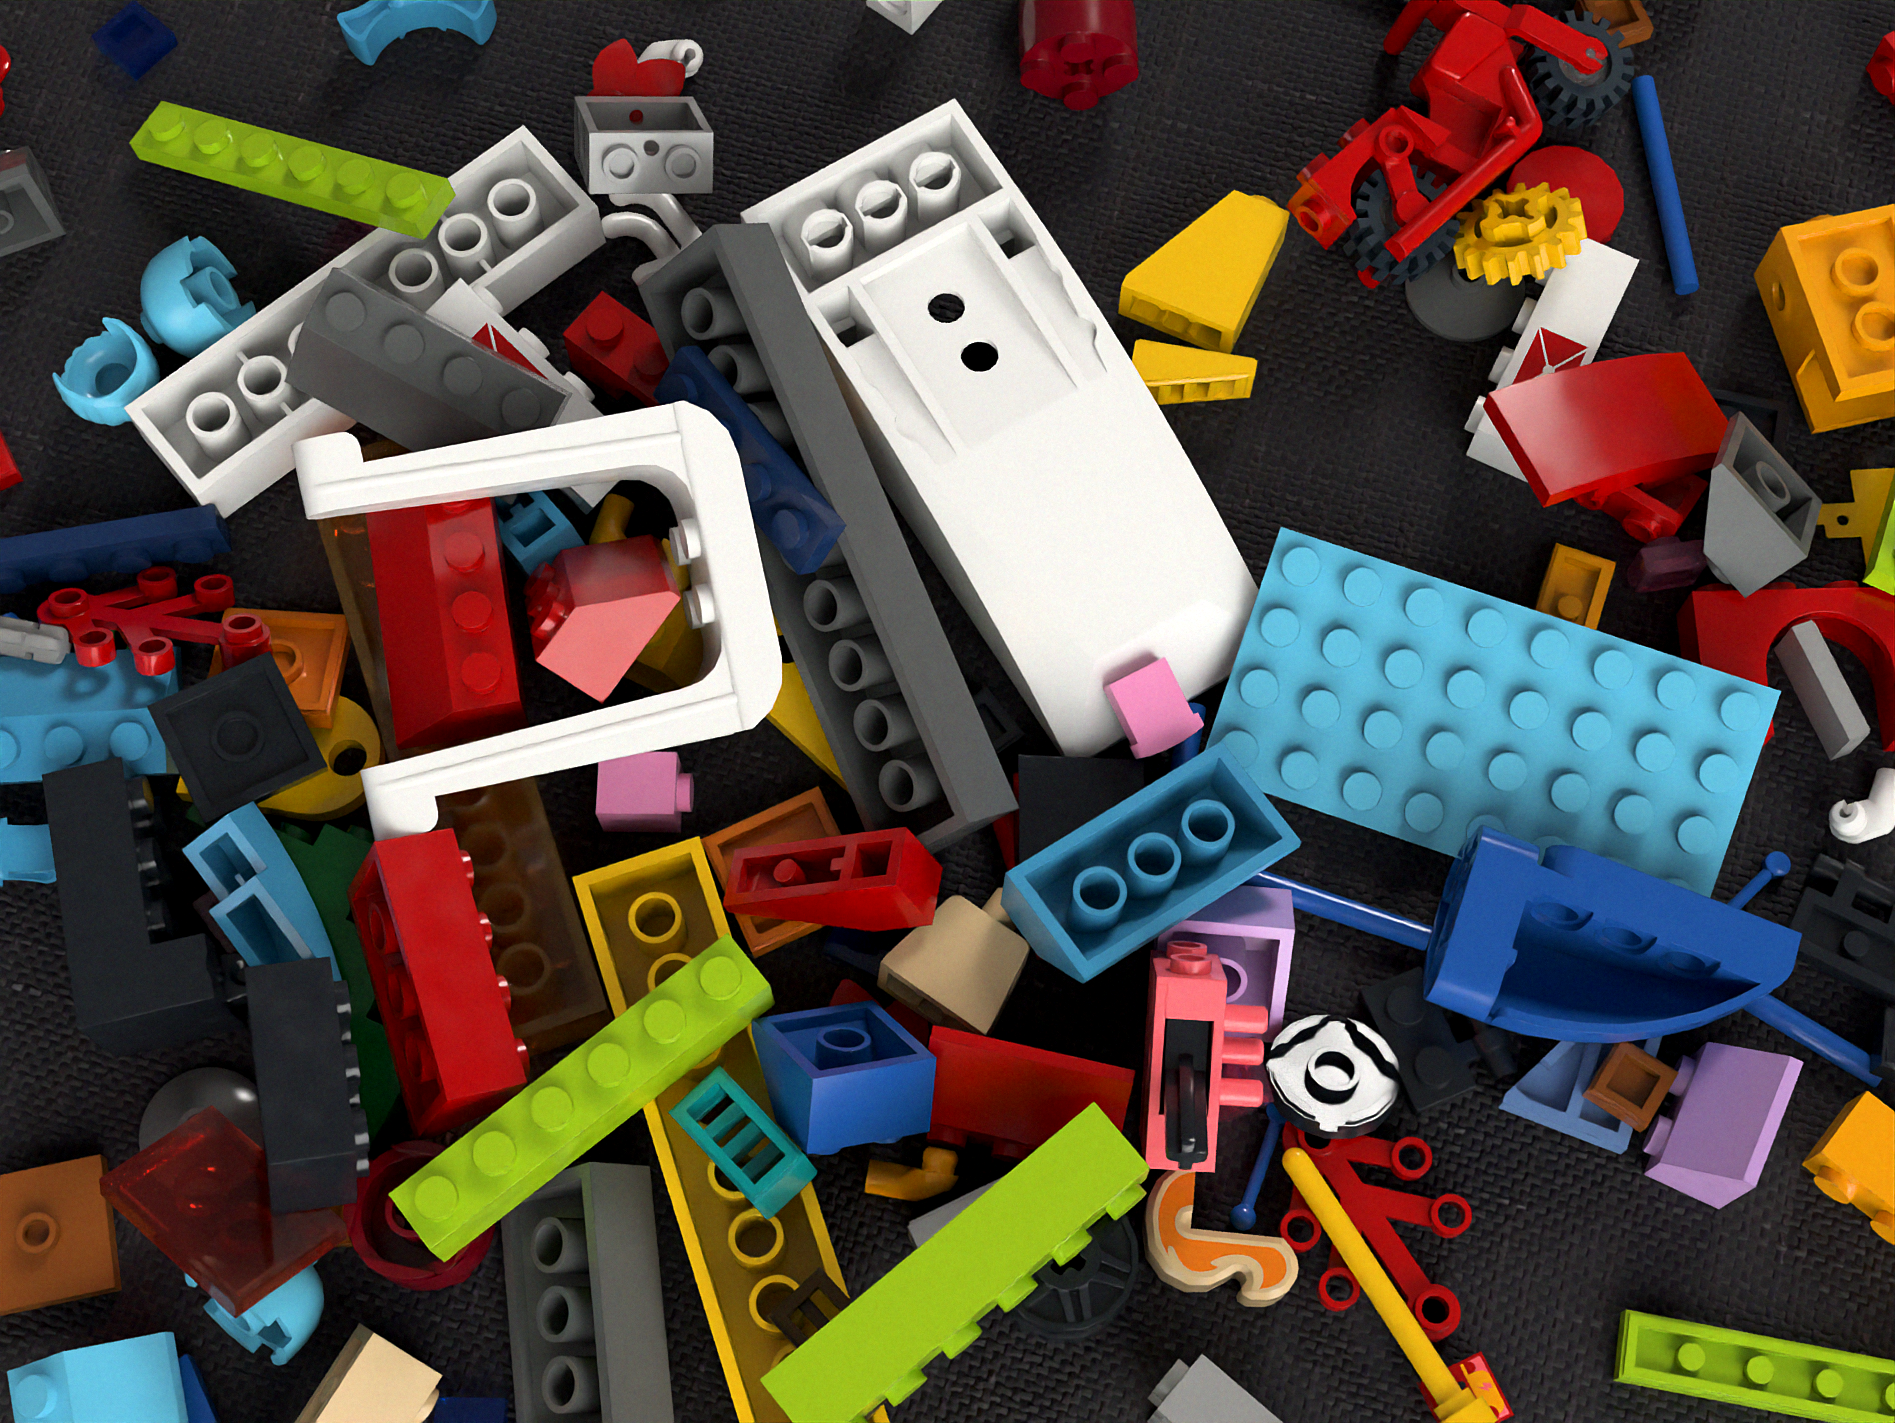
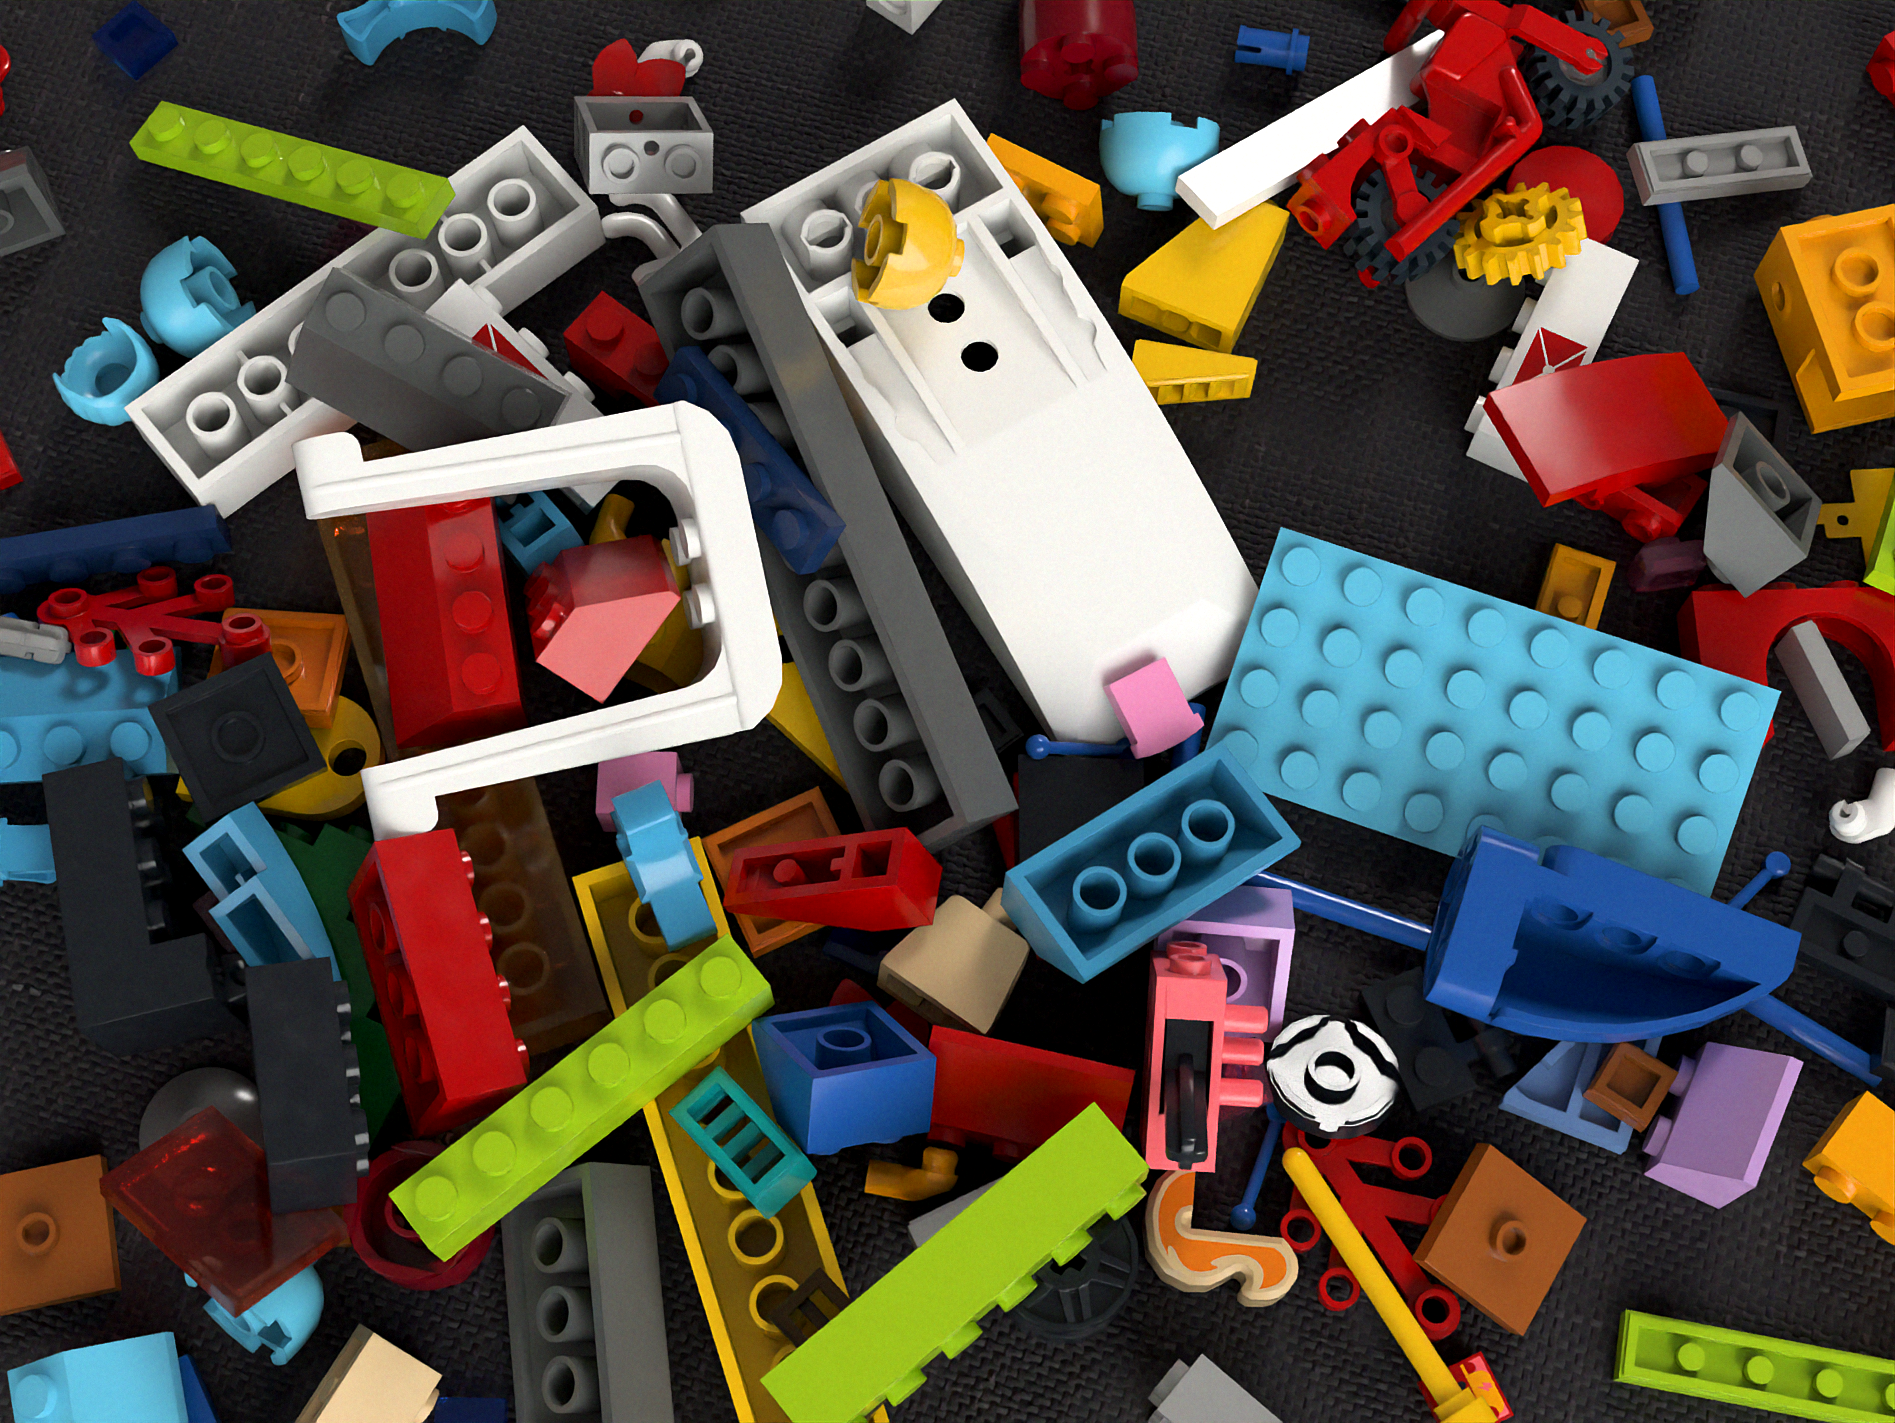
(662, 864): none -> dark azure piece
(907, 246): none -> yellow cylinder
(1040, 746): none -> blue hinge
(1061, 199): none -> light orange plate
(1149, 151): none -> medium azure cylinder
(1272, 48): none -> blue pin
(1278, 153): none -> white tile
(1499, 1238): none -> dark orange plate
(1718, 165): none -> light grey tile

